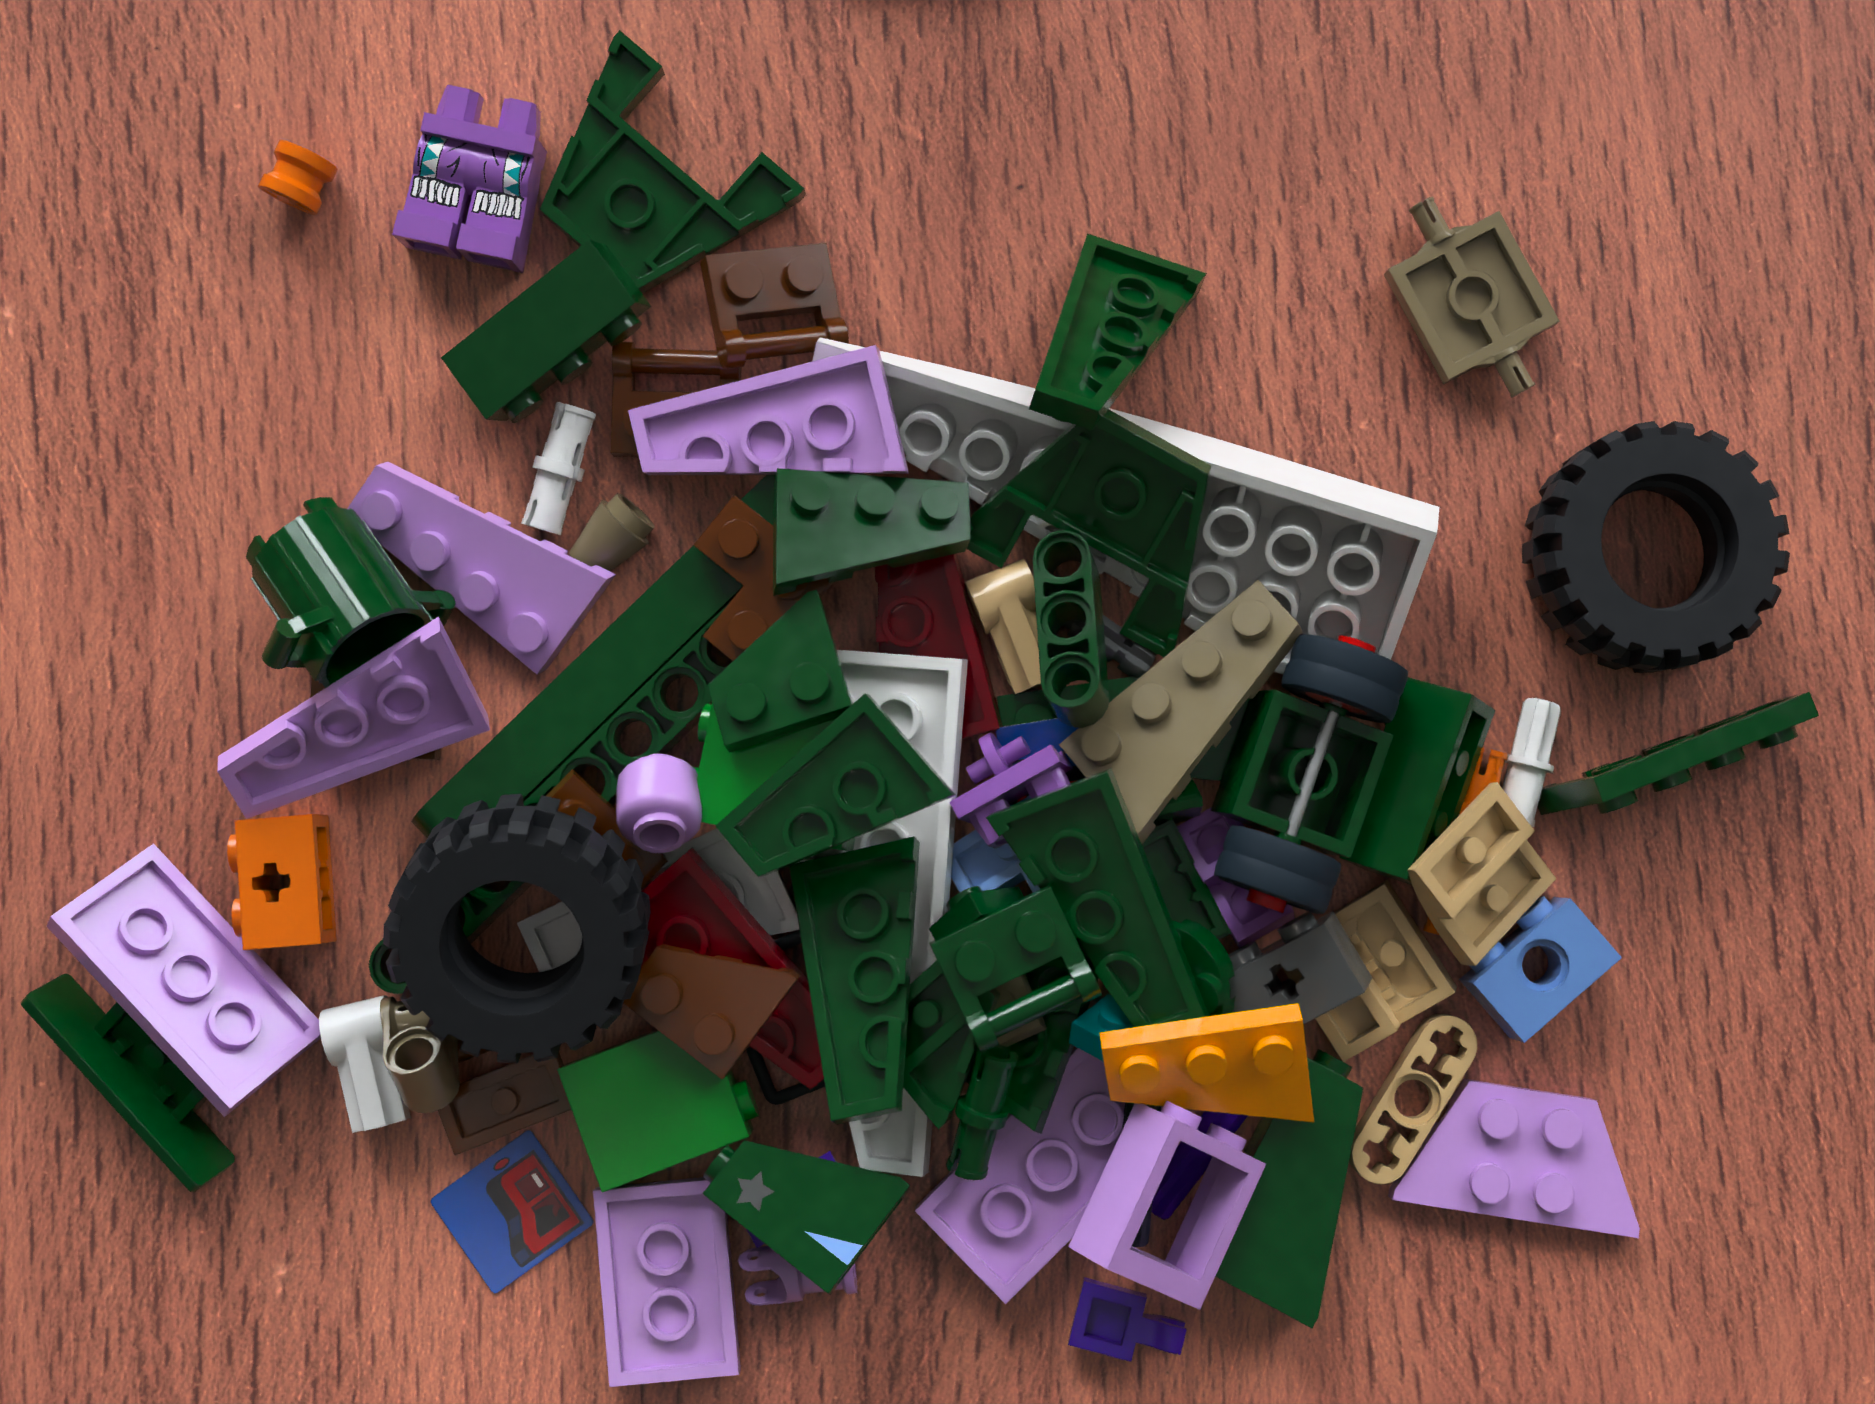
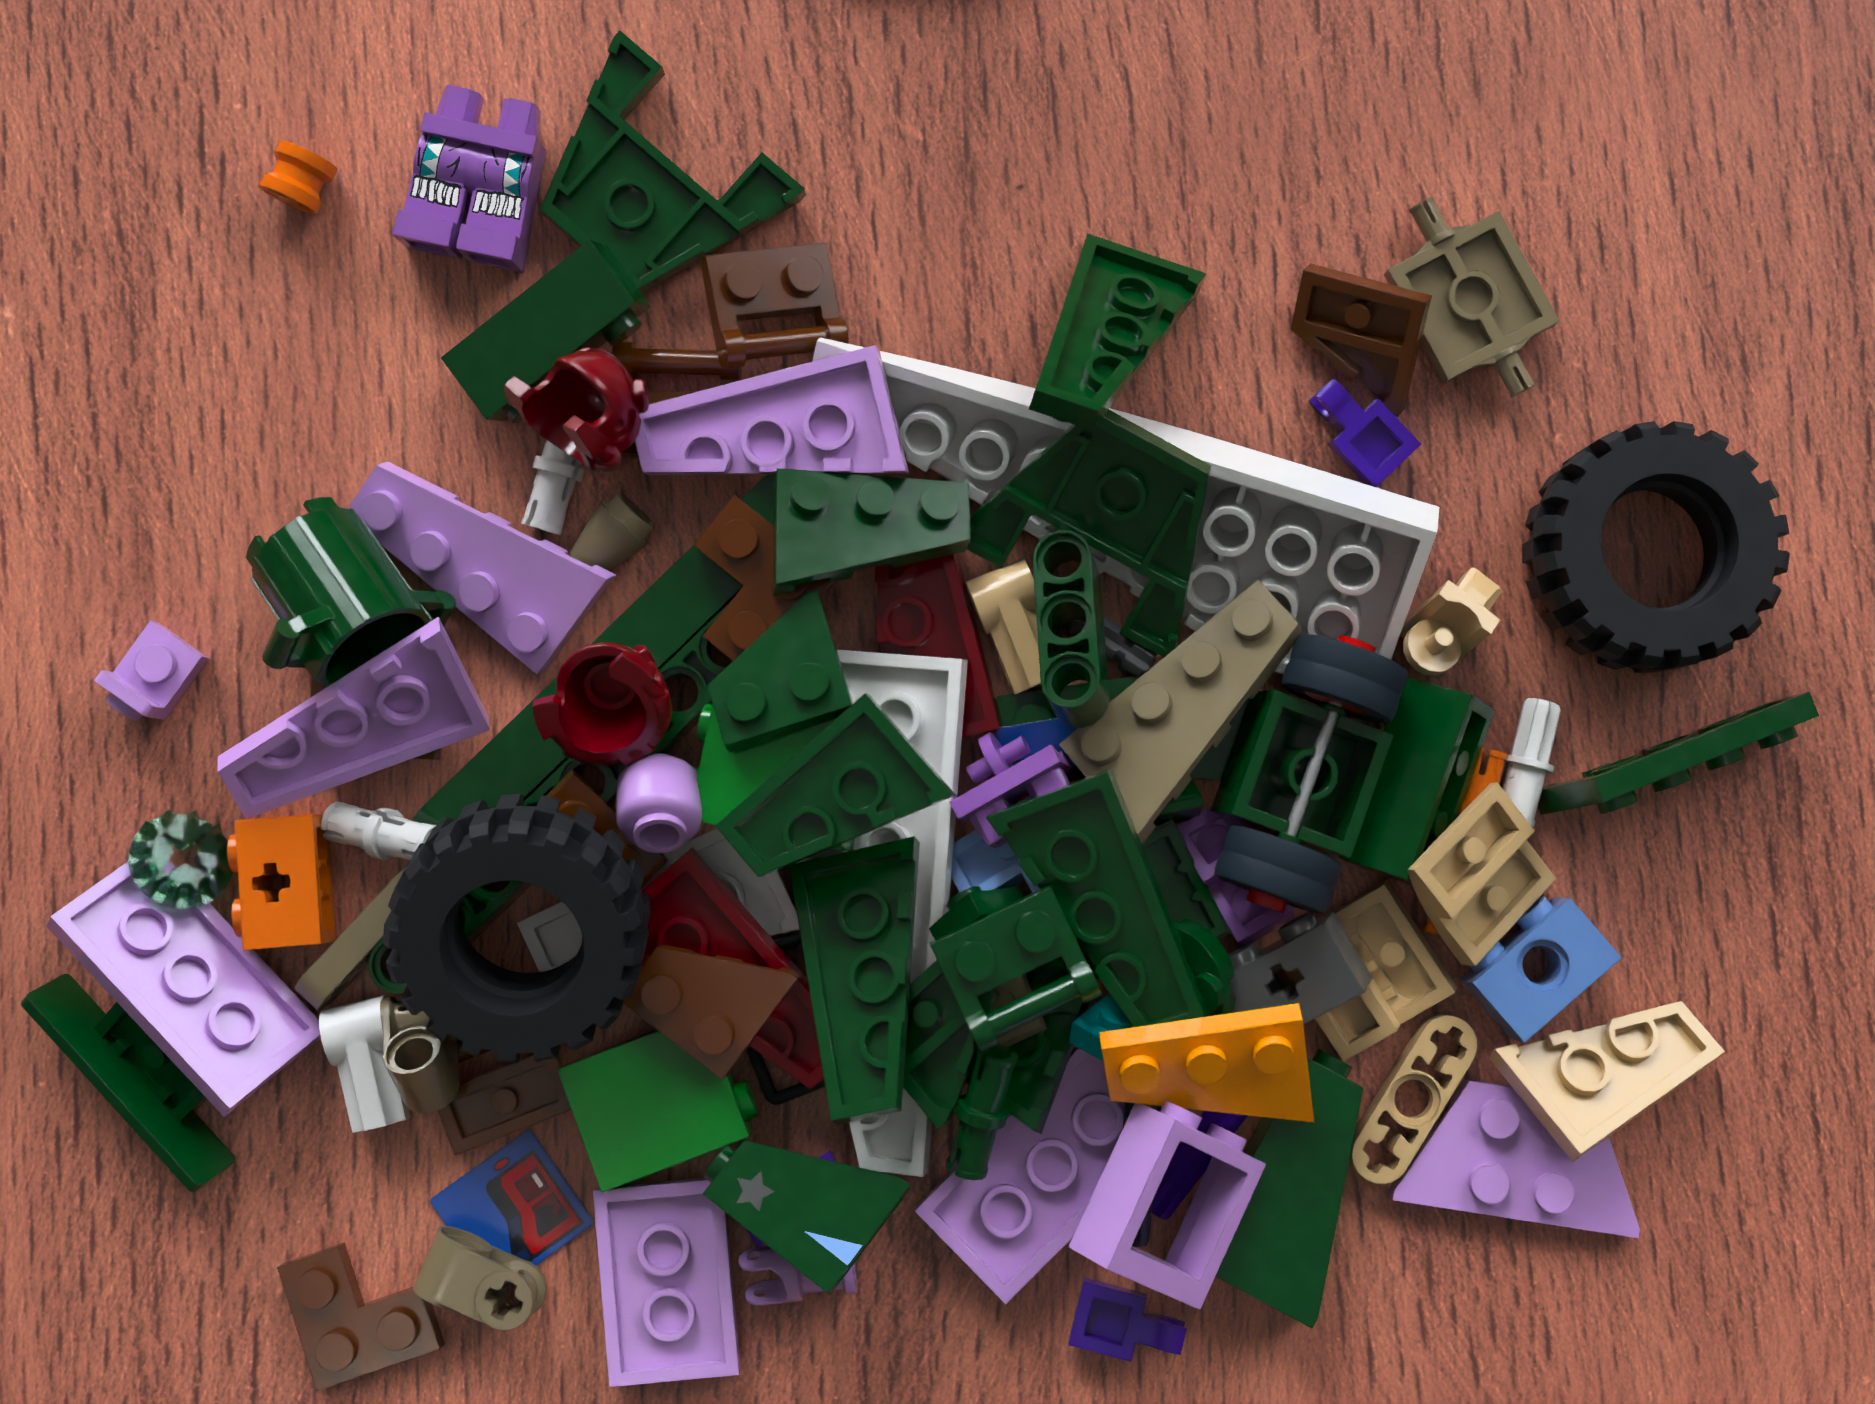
(152, 674): none -> lavender bracket
(183, 885): none -> clear green gear
(343, 1333): none -> reddish brown plate
(348, 953): none -> dark tan beam
(378, 832): none -> white pin
(470, 1275): none -> dark tan piece
(584, 407): none -> dark red helmet
(606, 705): none -> dark red helmet
(1363, 329): none -> reddish brown wing
(1370, 439): none -> dark purple plate
(1450, 623): none -> tan hips
(1606, 1075): none -> tan wing

